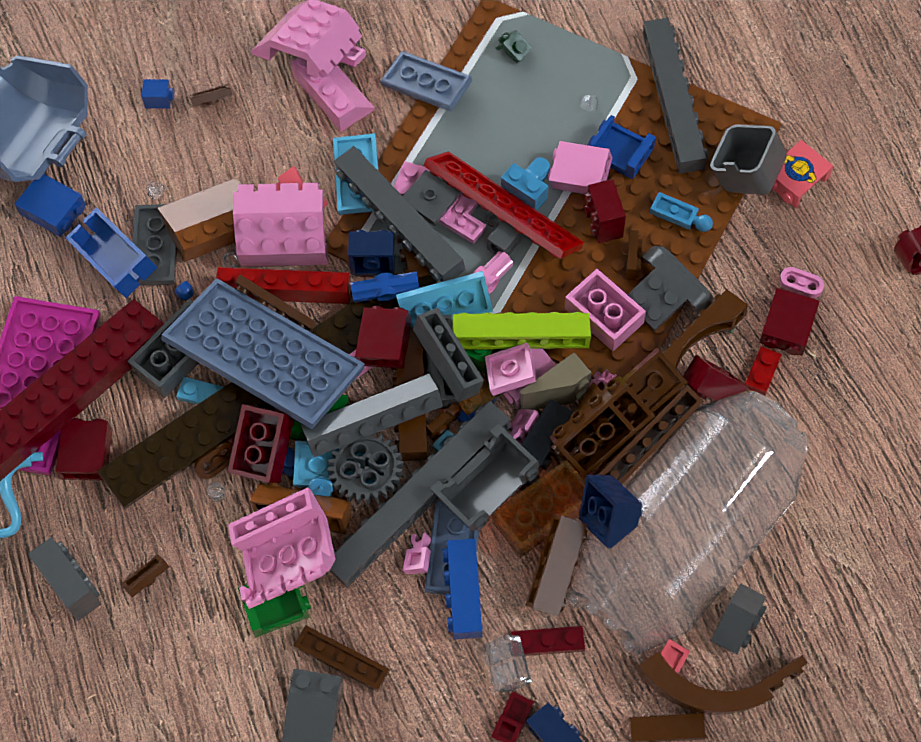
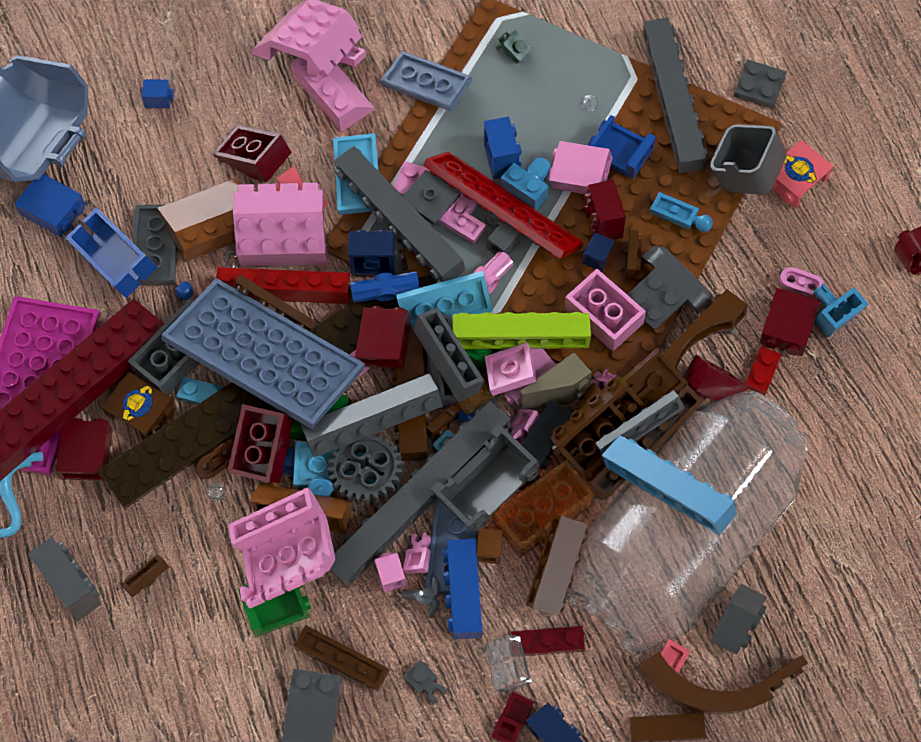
(139, 405): none -> reddish brown panel
(155, 189): clear hinge -> none
(211, 95): reddish brown plate -> none
(253, 152): none -> dark red slope
(390, 571): none -> bright pink brick
(422, 679): none -> dark grey plate
(425, 596): none -> dark grey plant
(489, 545): none -> dark orange brick
(501, 145): none -> blue brick
(597, 252): none -> dark blue panel
(609, 509): dark blue slope -> none
(645, 421): none -> dark grey plate
(670, 484): none -> dark azure brick
(760, 84): none -> dark grey plate
(838, 310): none -> dark azure brick

